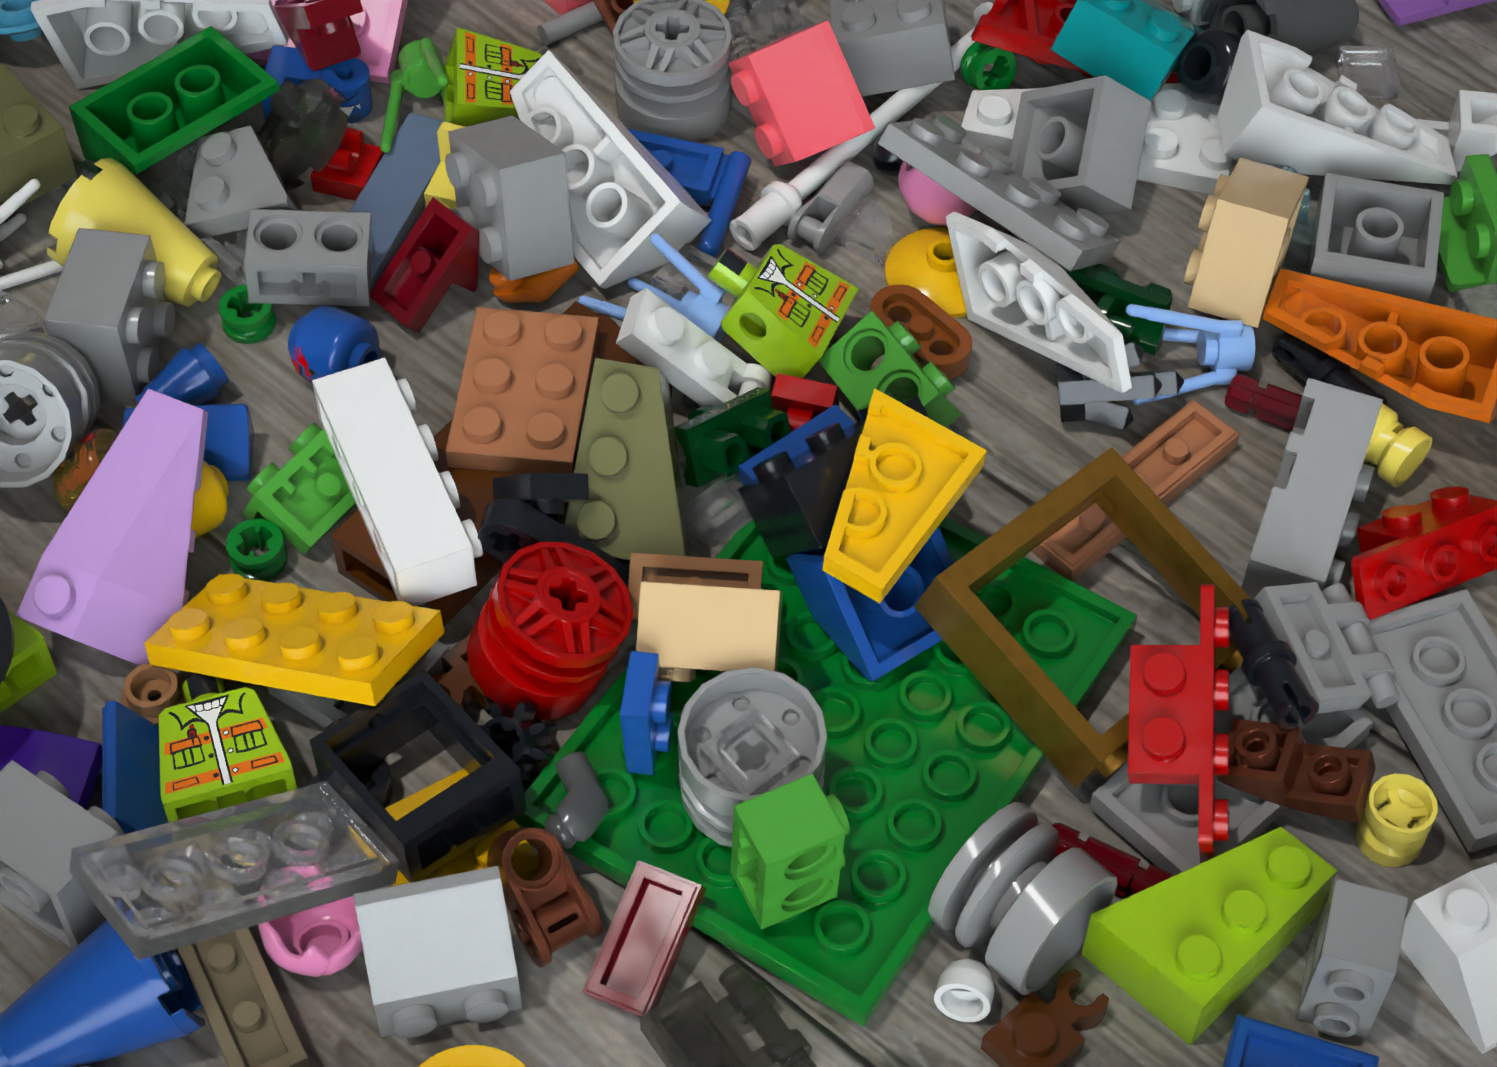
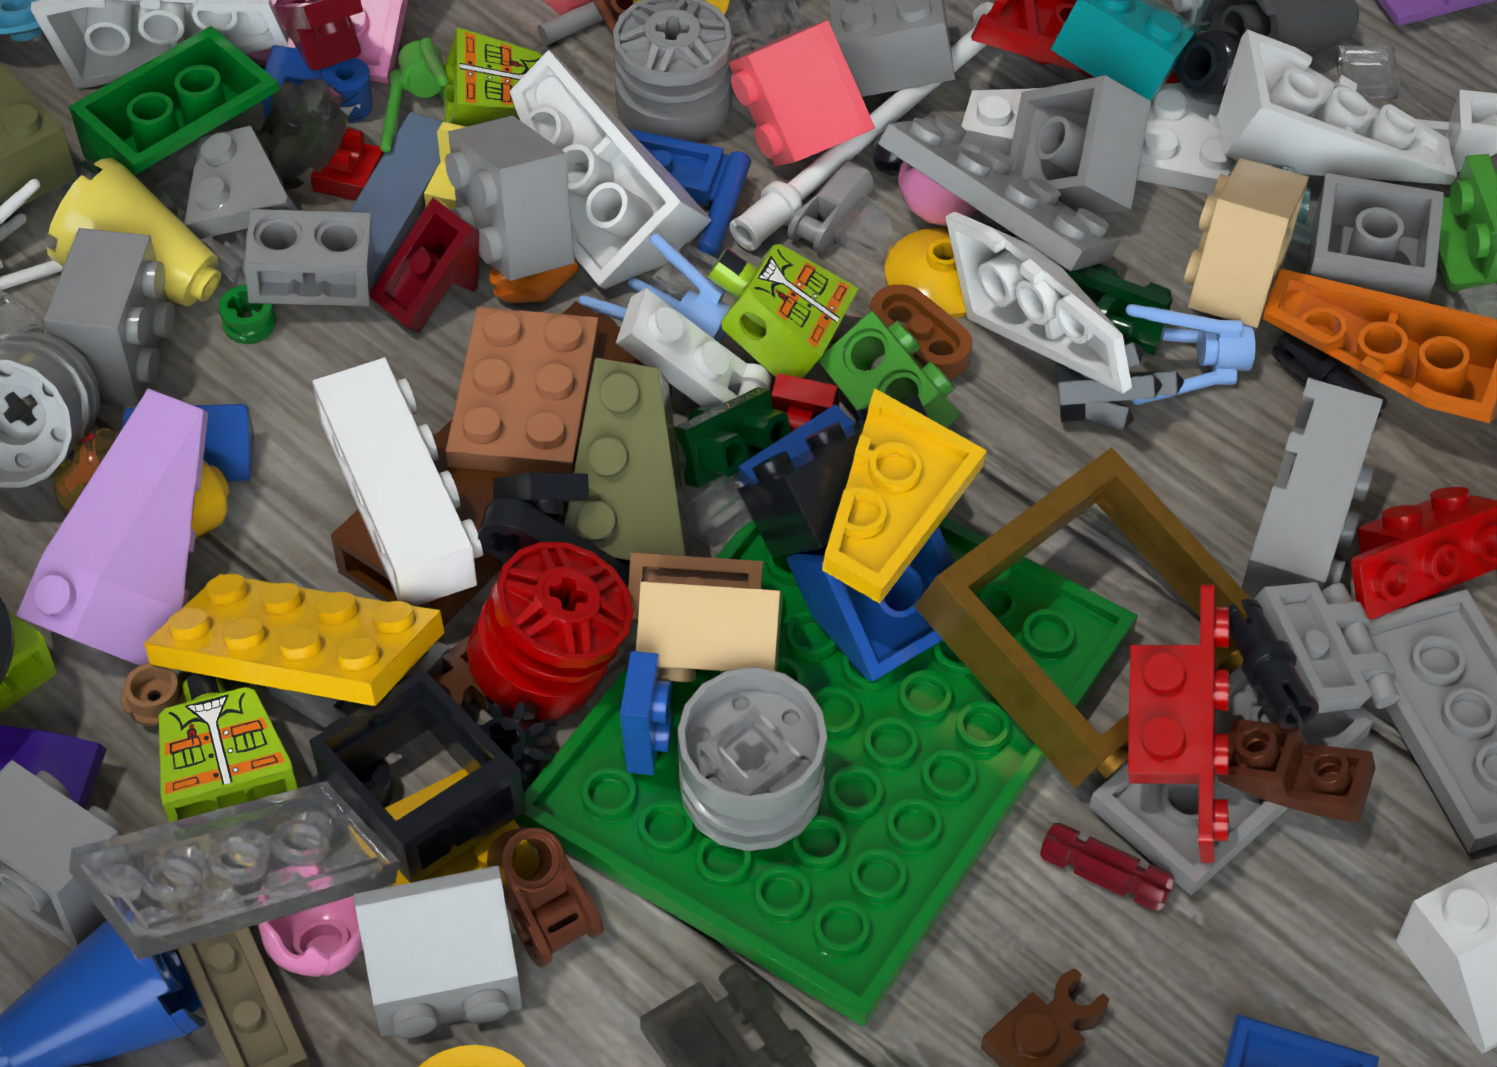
(130, 769): blue slope -> none
(189, 377): blue cone -> none
(253, 533): green bush -> none
(303, 495): bright green bracket -> none
(331, 342): blue head -> none
(583, 805): dark grey arm -> none
(644, 940): tile -> none
(788, 850): bright green brick -> none
(965, 991): white hinge -> none
(975, 60): green bush -> none
(1021, 897): light grey wheel -> none
(1166, 462): nougat tile -> none
(1210, 929): lime wedge -> none
(1271, 404): dark red axle -> none
(1352, 959): light grey brick -> none
(1395, 448): light yellow wheel -> none
(1396, 820): light yellow wheel -> none

